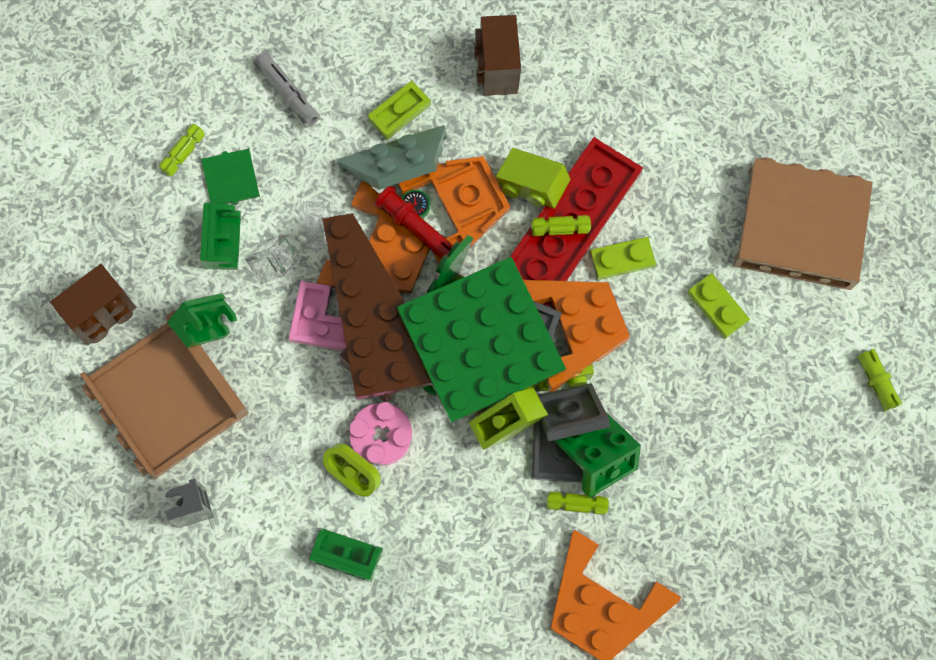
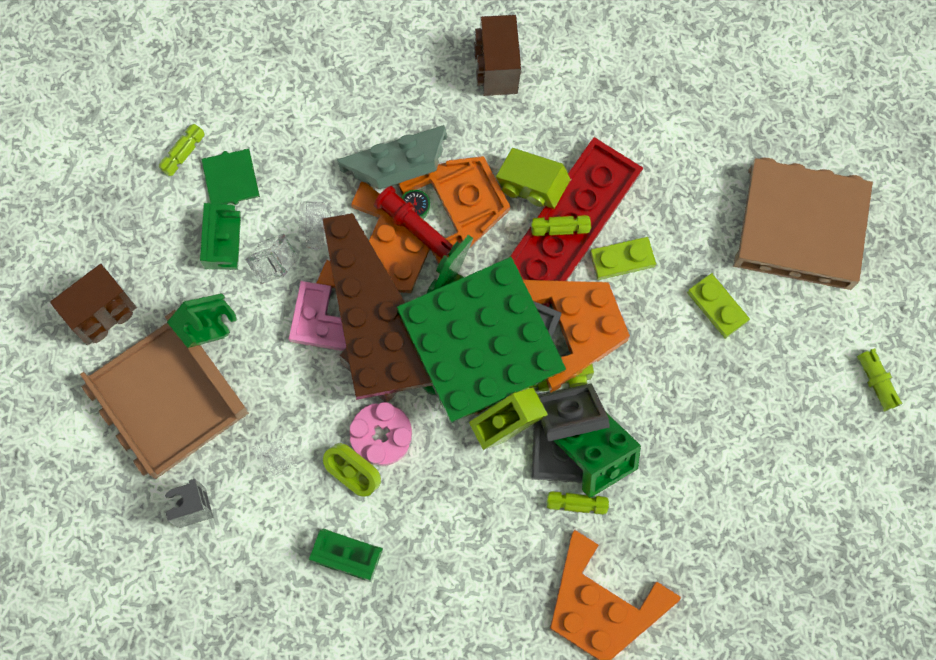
(293, 97): light grey pin -> none
(399, 110): lime plate -> none

